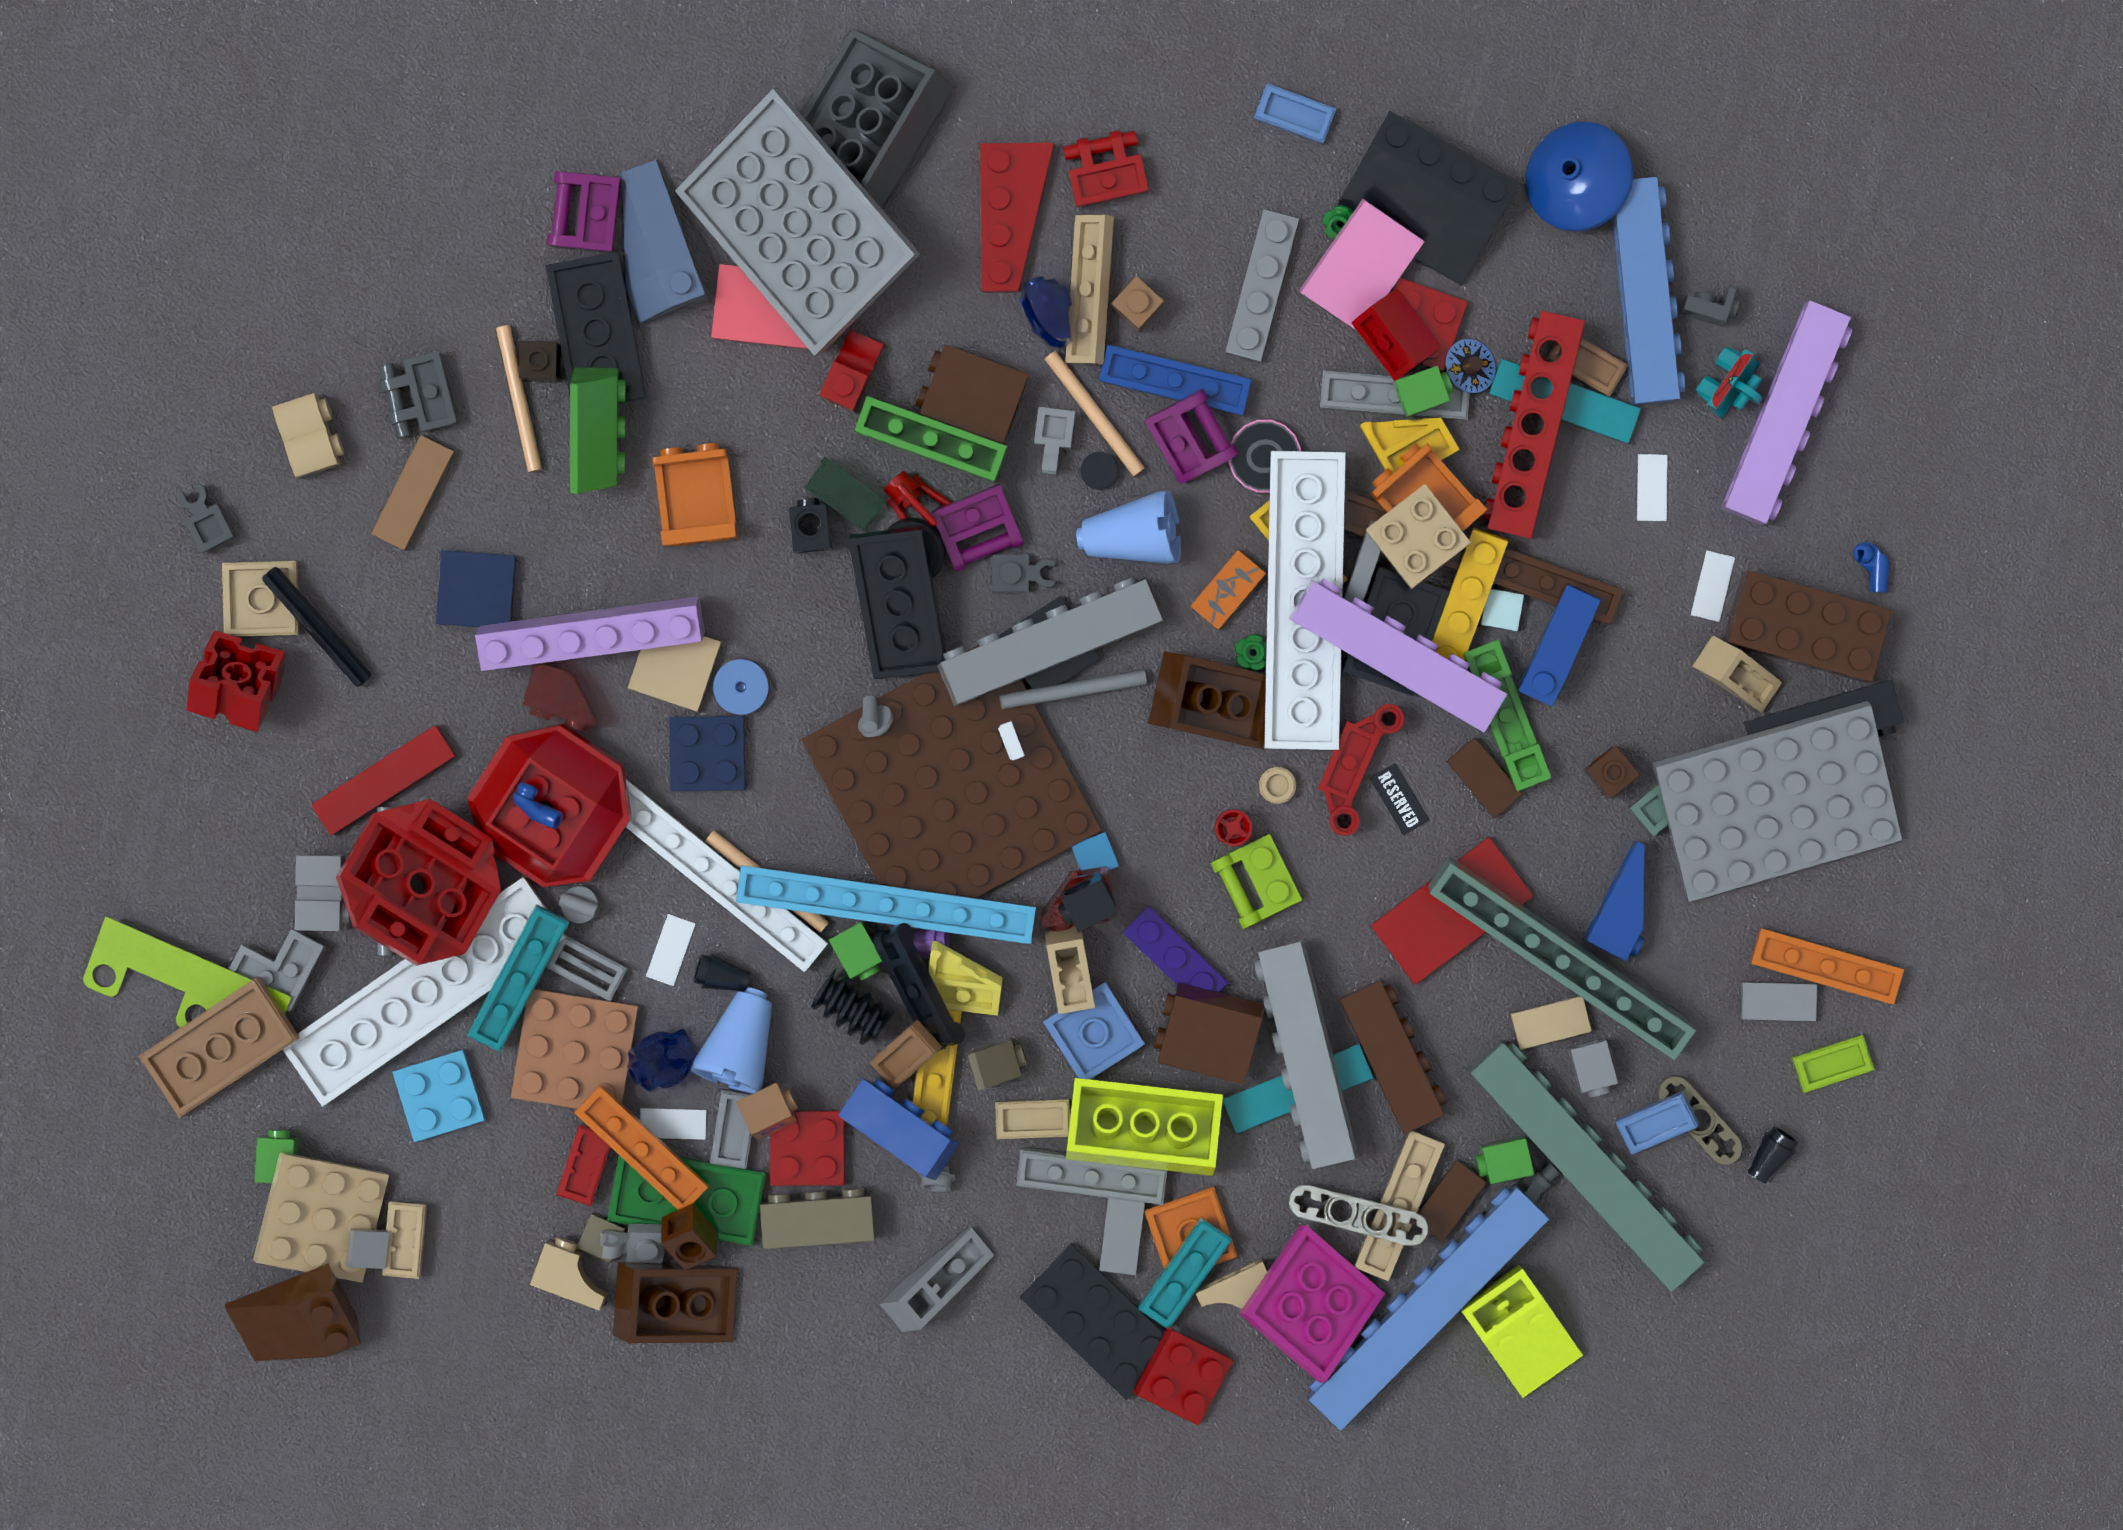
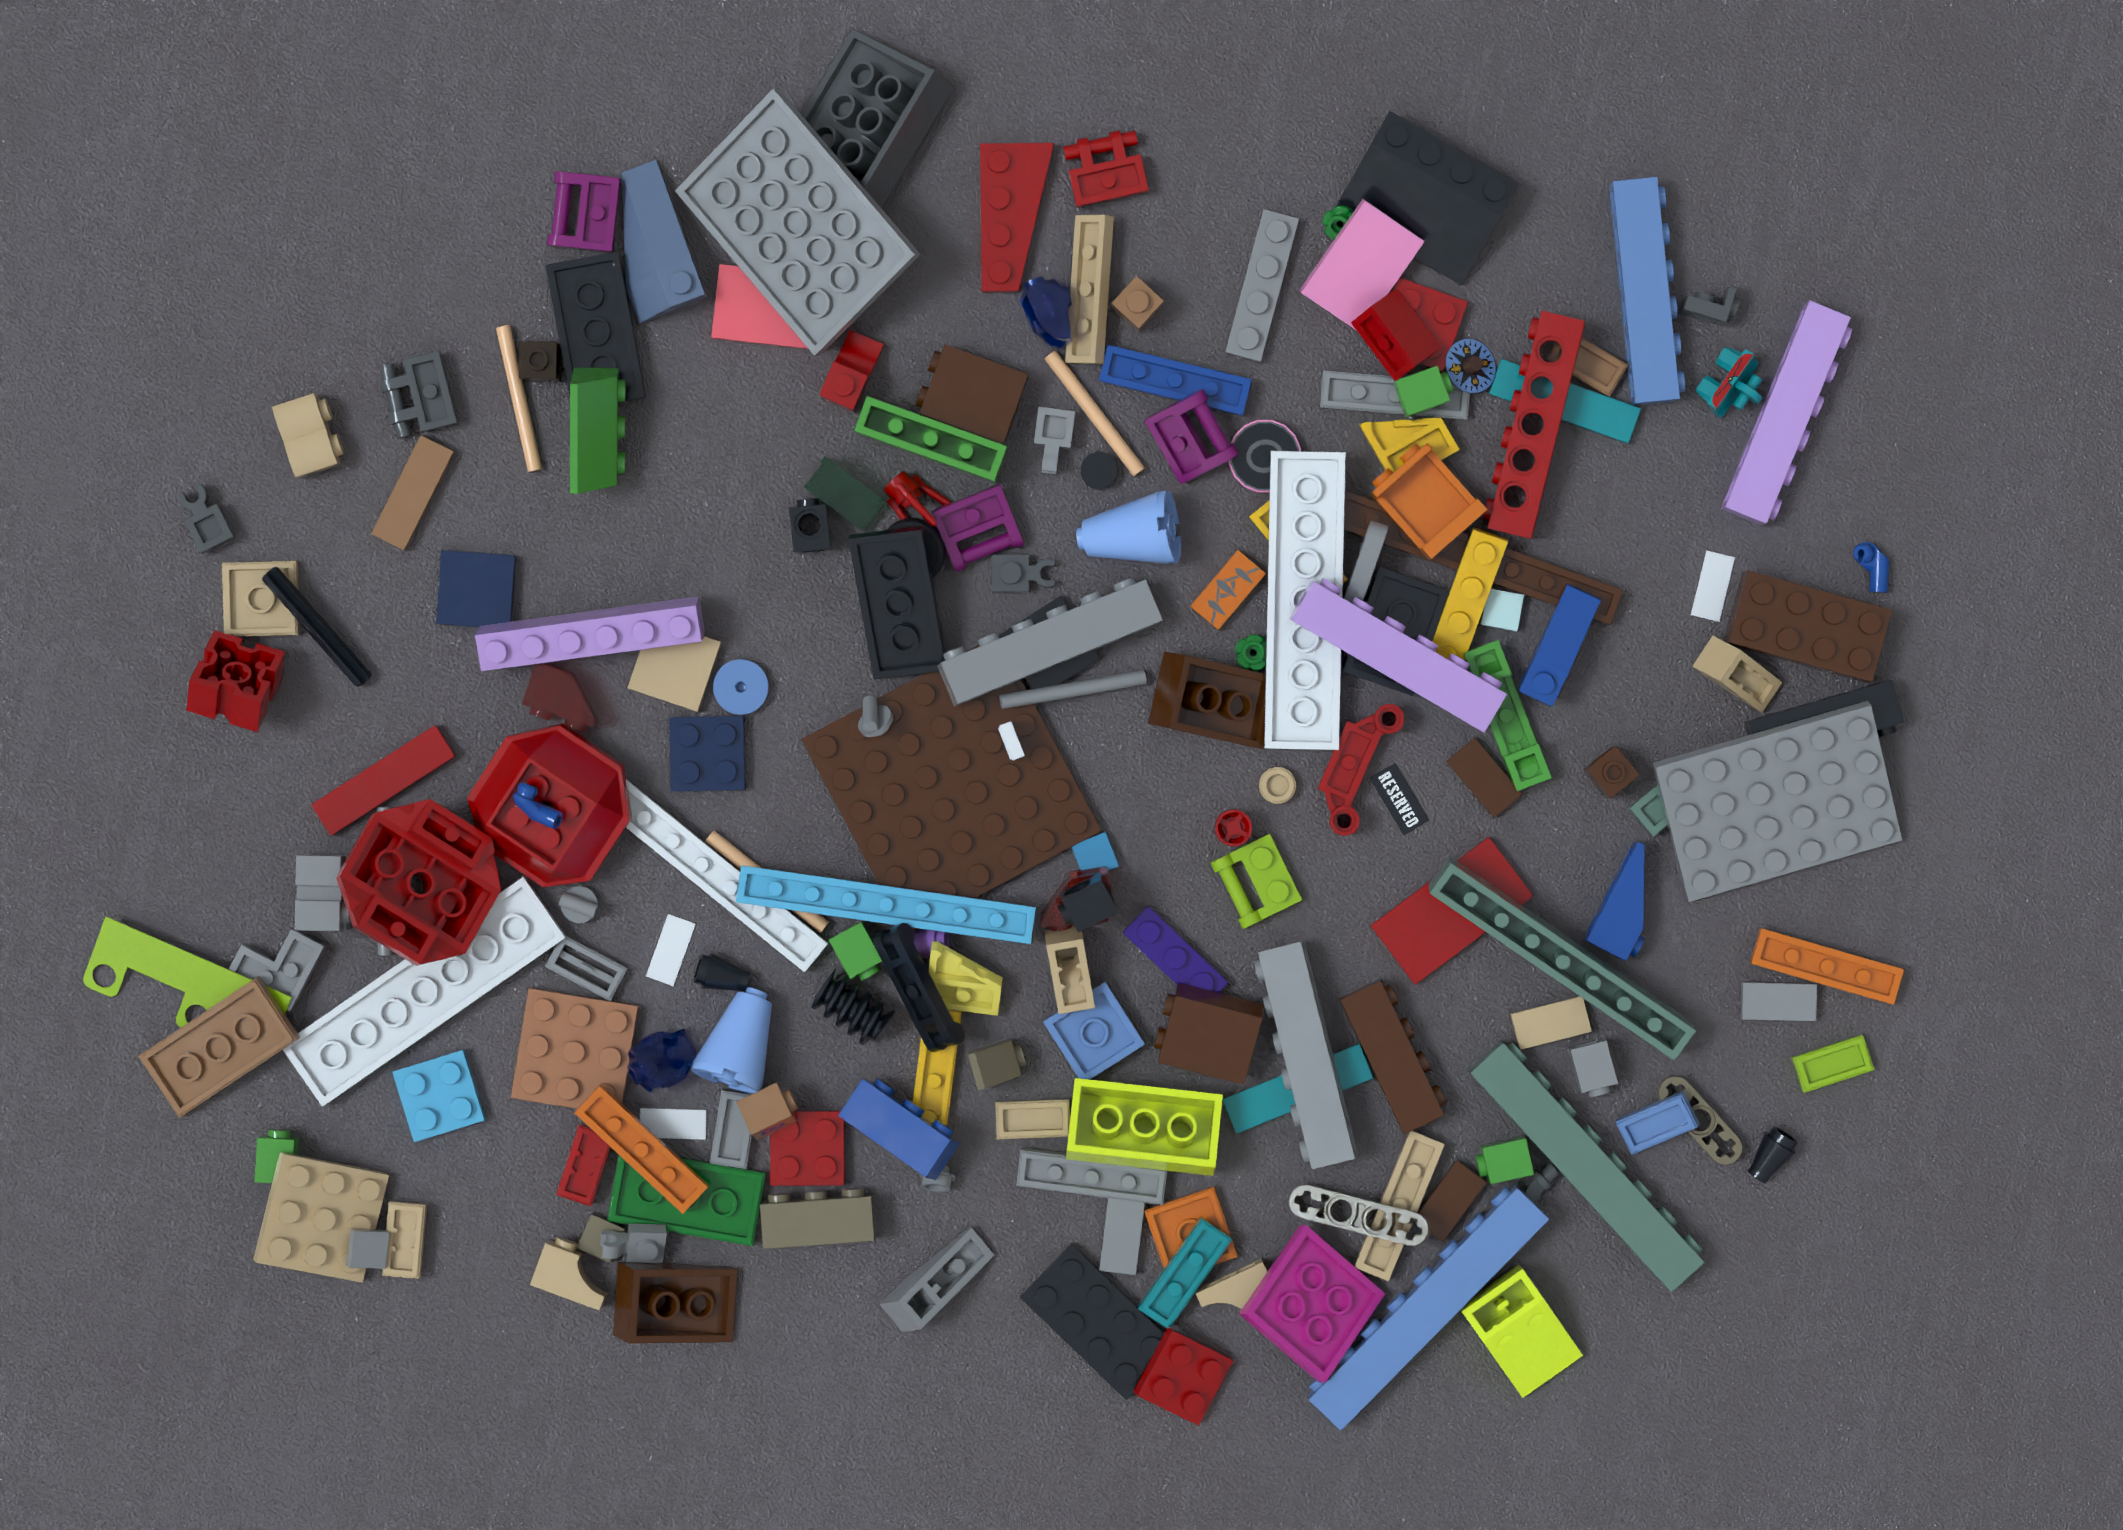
(297, 1318): reddish brown slope -> none
(517, 978): teal tile -> none
(689, 1236): reddish brown brick -> none
(695, 495): orange panel -> none
(906, 1054): medium nougat tile -> none
(1294, 113): medium blue tile -> none
(1418, 536): tan plate -> none
(1595, 188): blue dish -> none
(1652, 487): white sticker -> none

